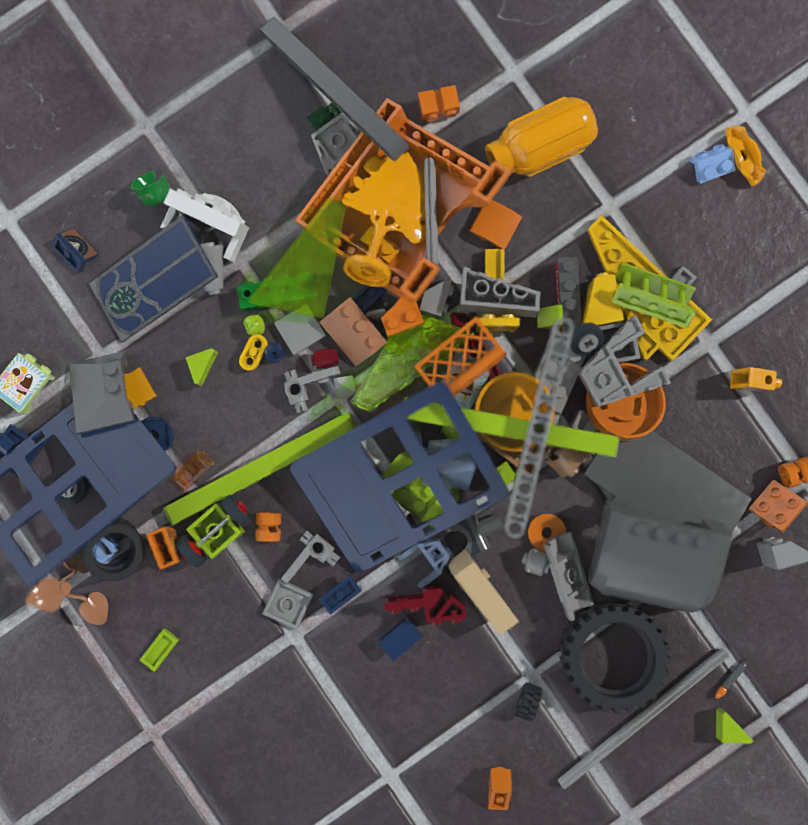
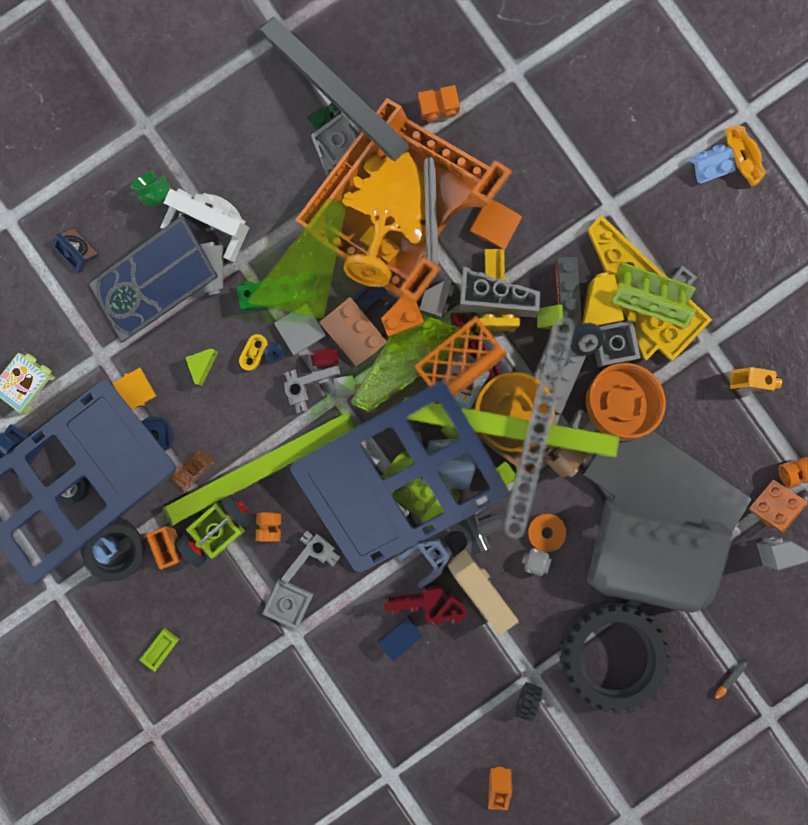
(49, 594): nougat plant -> none
(100, 392): dark grey slope -> none
(254, 325): lime piece -> none
(340, 594): dark blue panel -> none
(376, 315): light grey slope -> none
(545, 137): light orange piece -> none
(568, 574): light grey piece -> none
(606, 379): light grey wing -> none
(643, 718): light grey axle -> none
(728, 730): lime slope -> none

